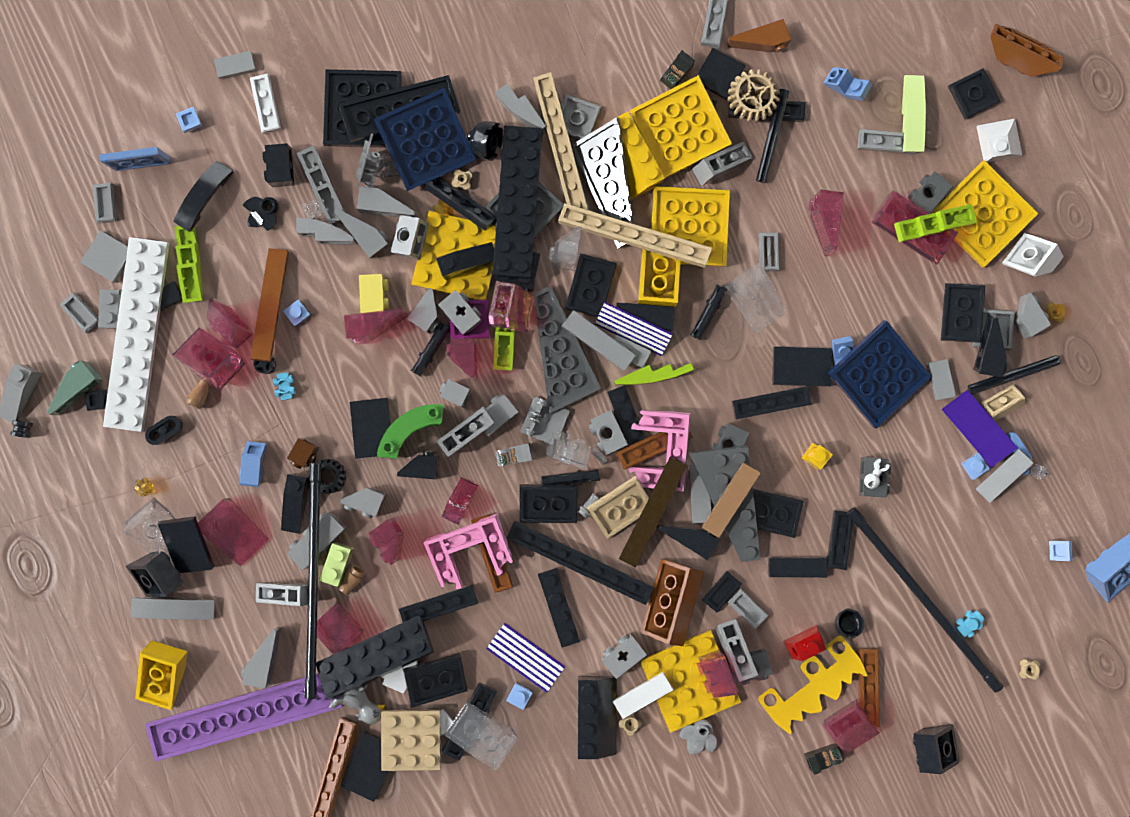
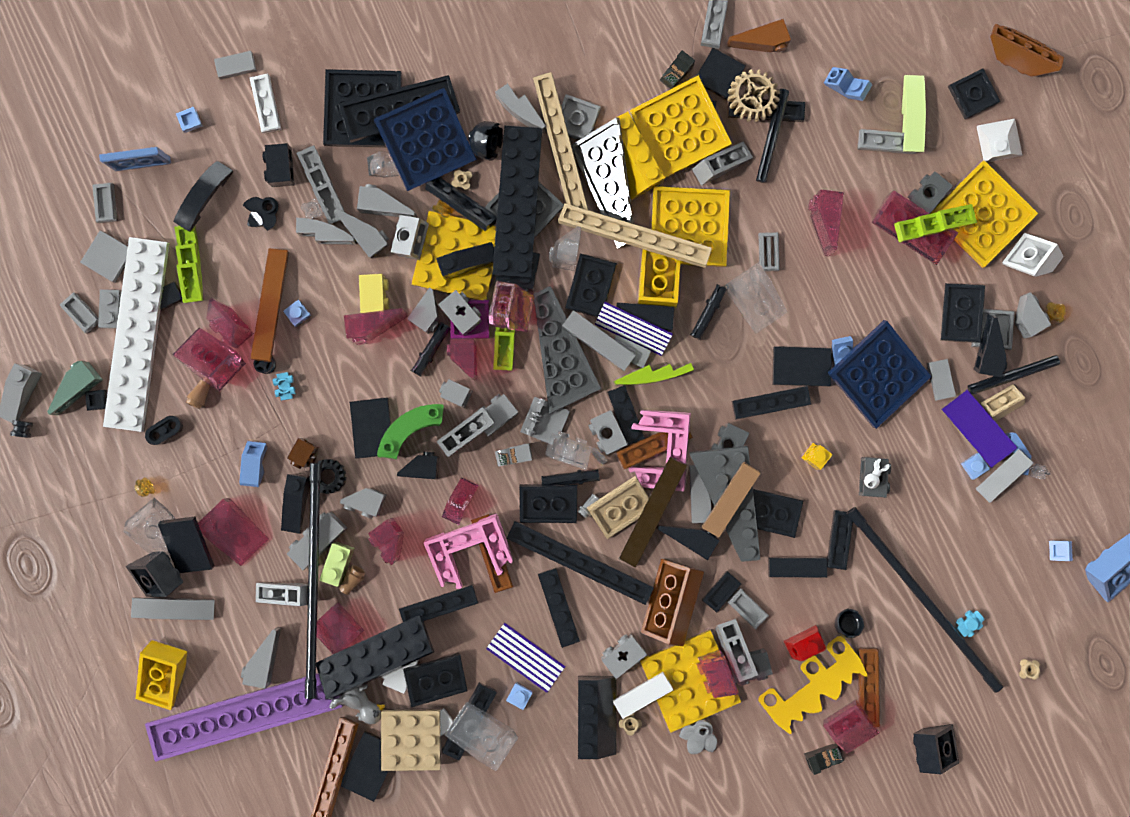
(369, 165): light grey hinge -> none

